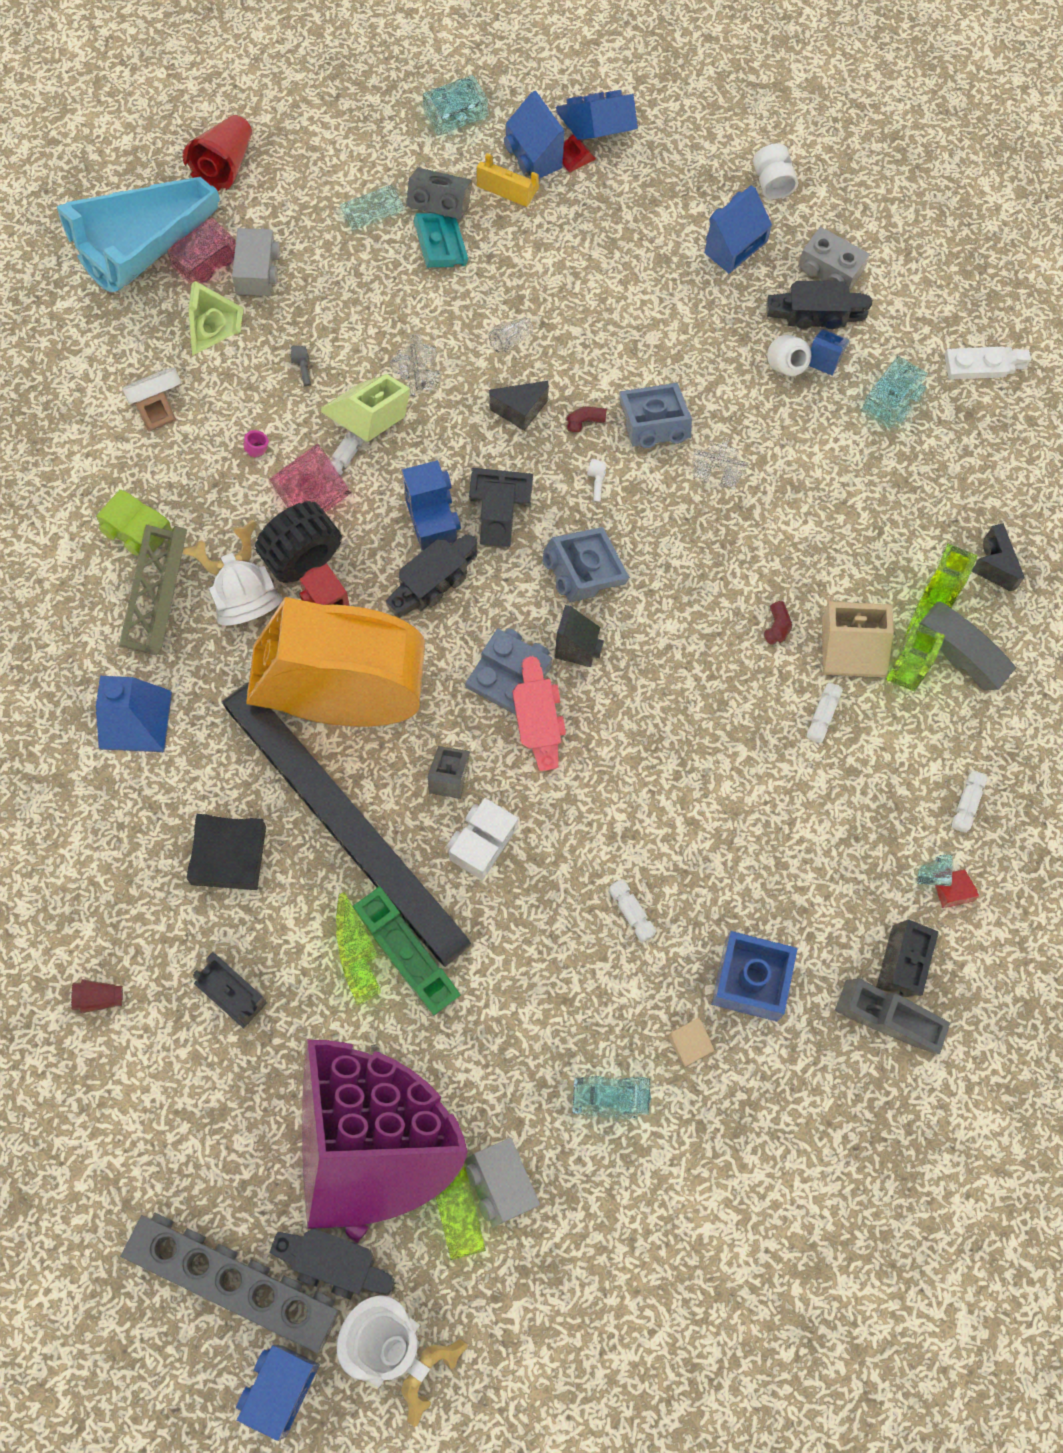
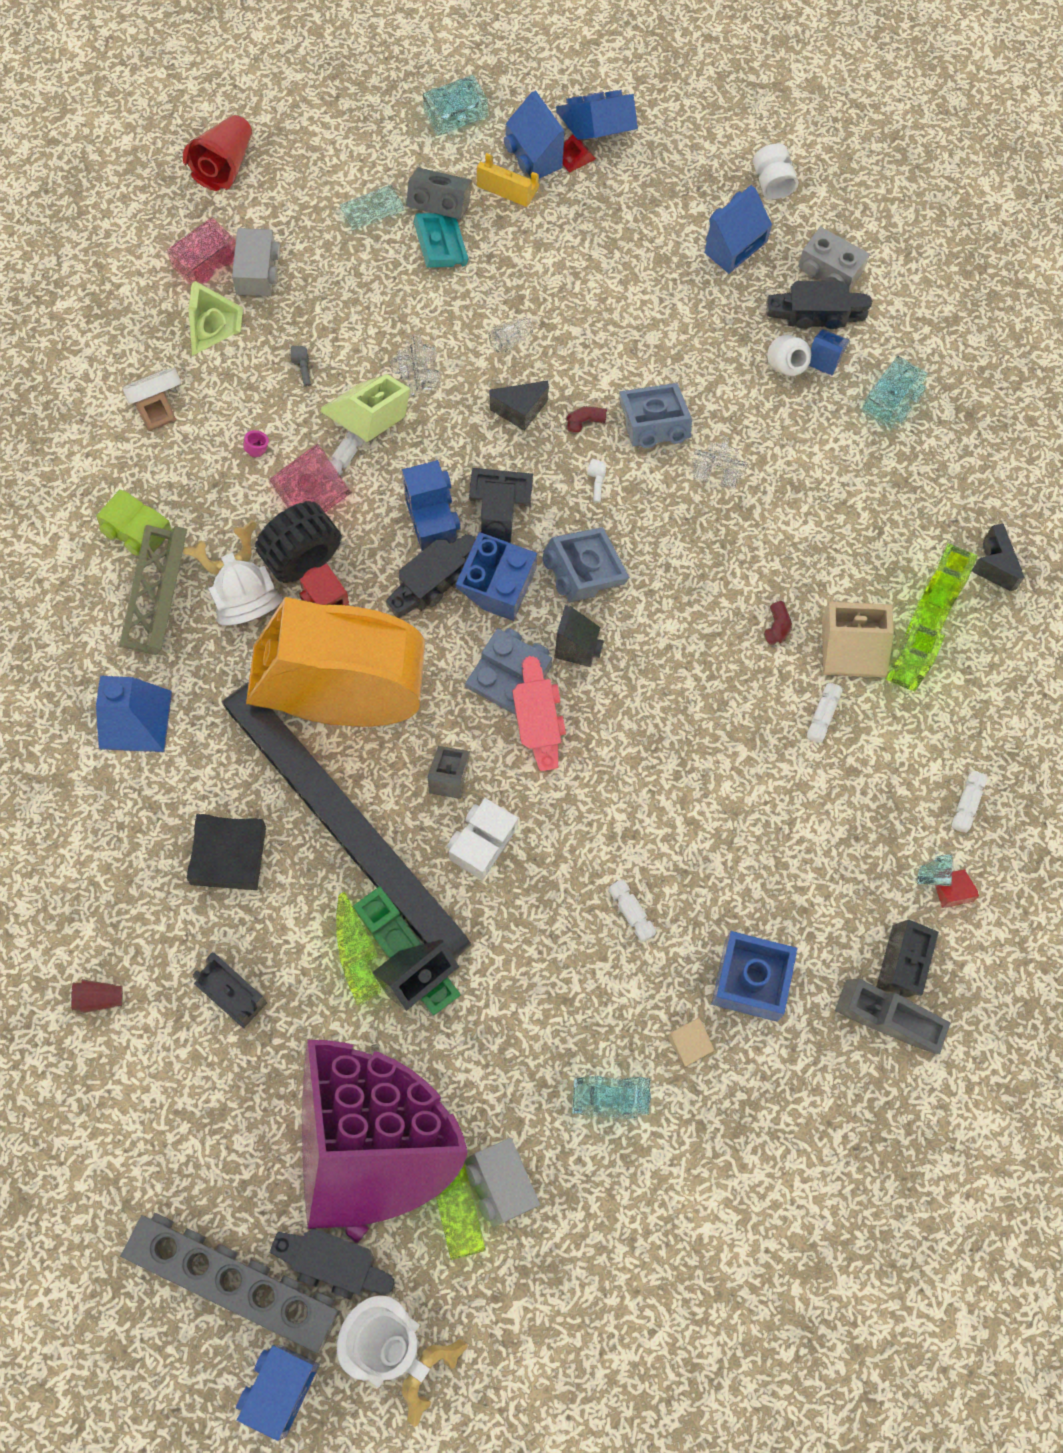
(135, 227): medium azure cone -> none
(415, 972): none -> black slope
(497, 575): none -> blue slope
(969, 647): dark grey slope -> none
(984, 362): white hinge -> none

